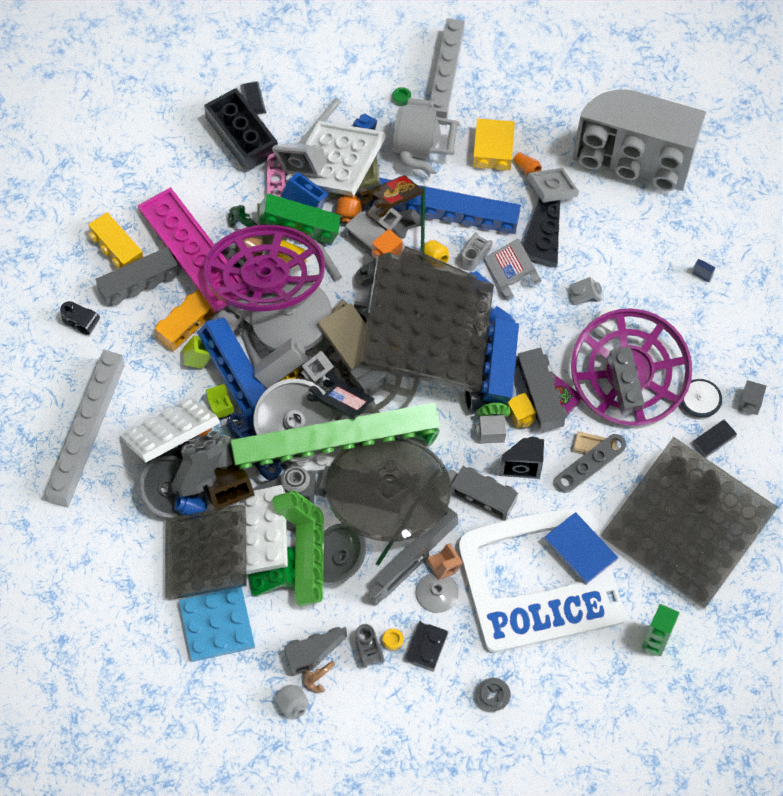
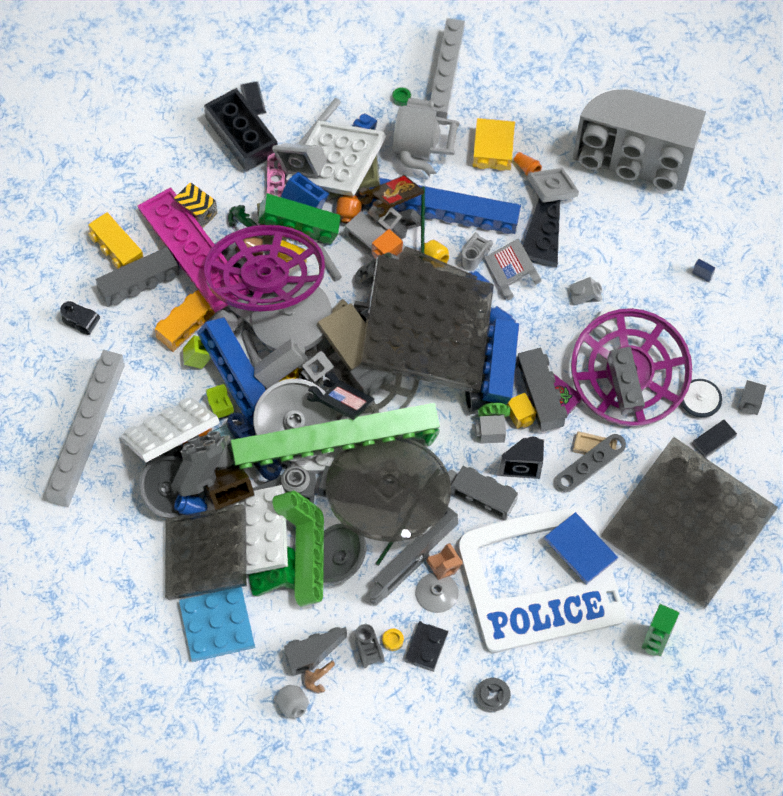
(197, 203): none -> piece

